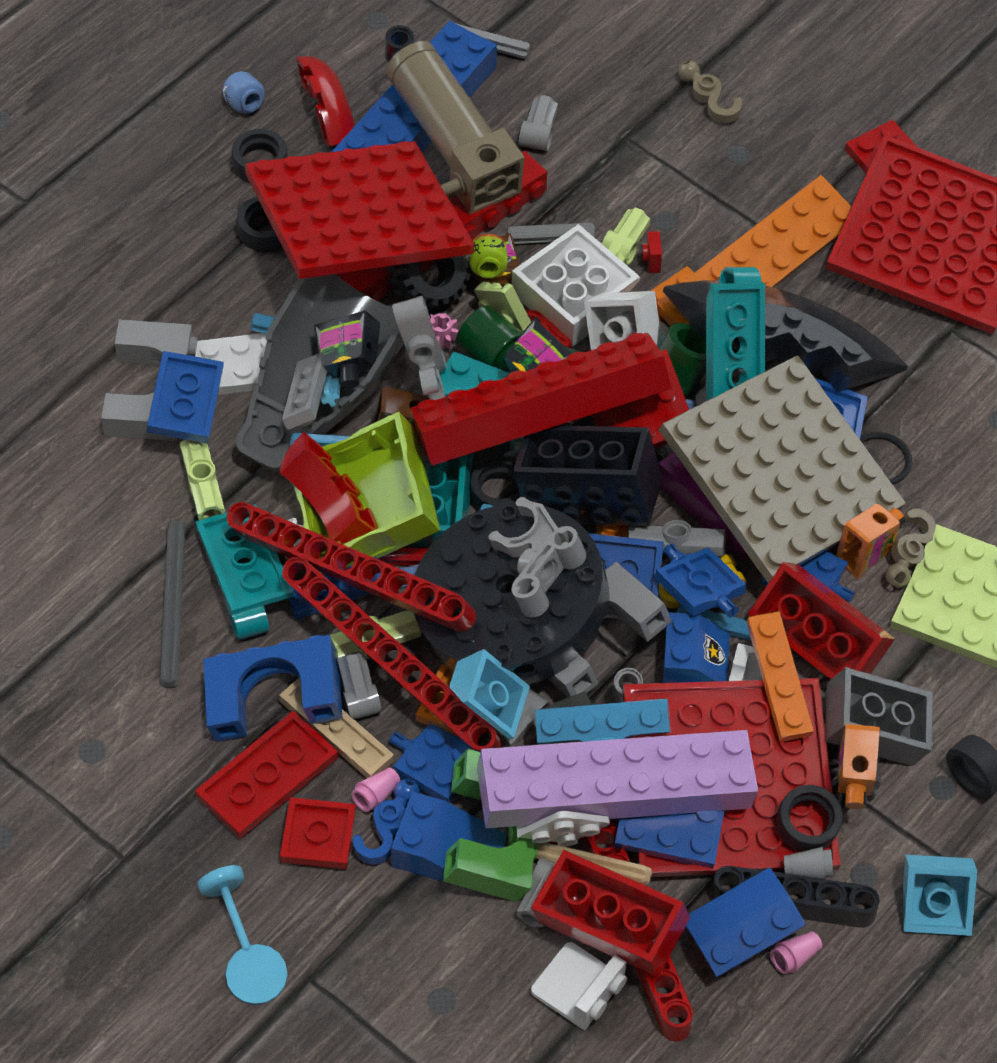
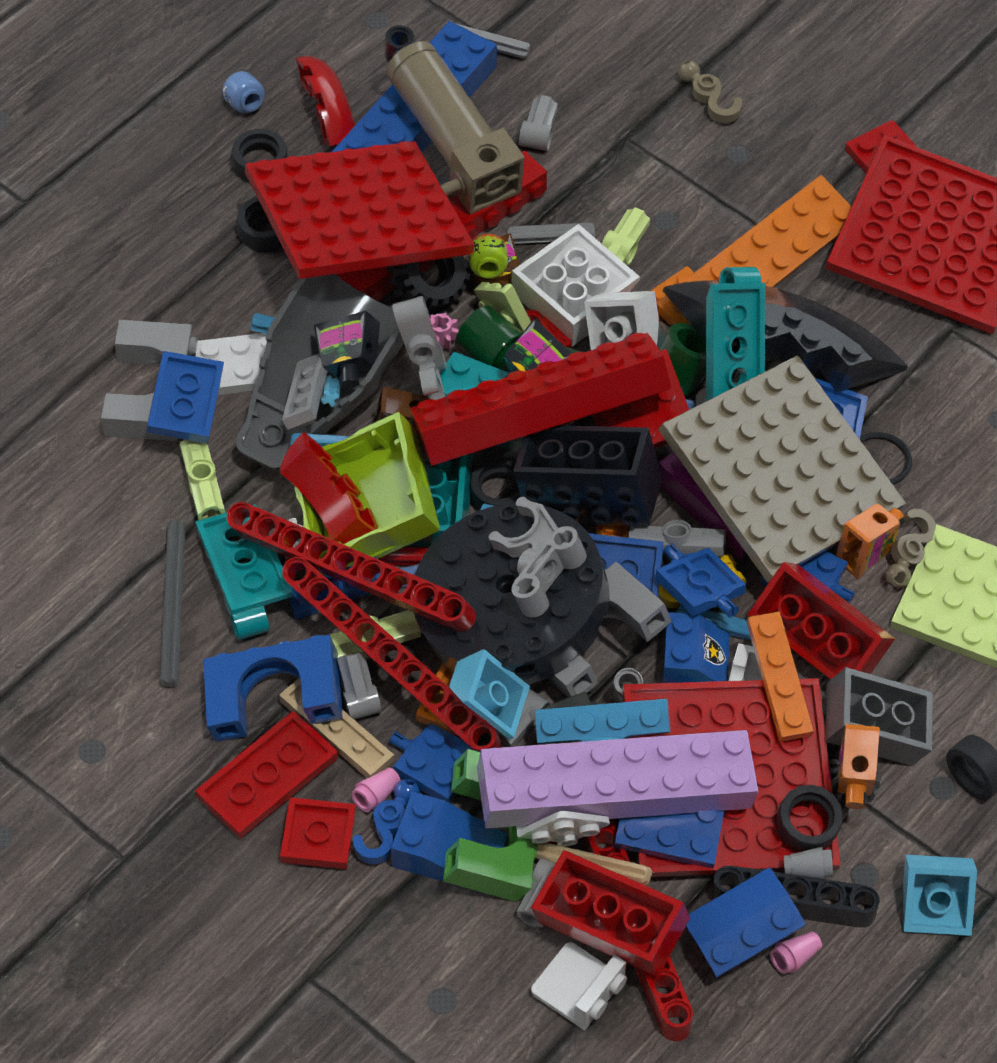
(256, 971): medium azure piece -> none
(652, 252): red plate -> none

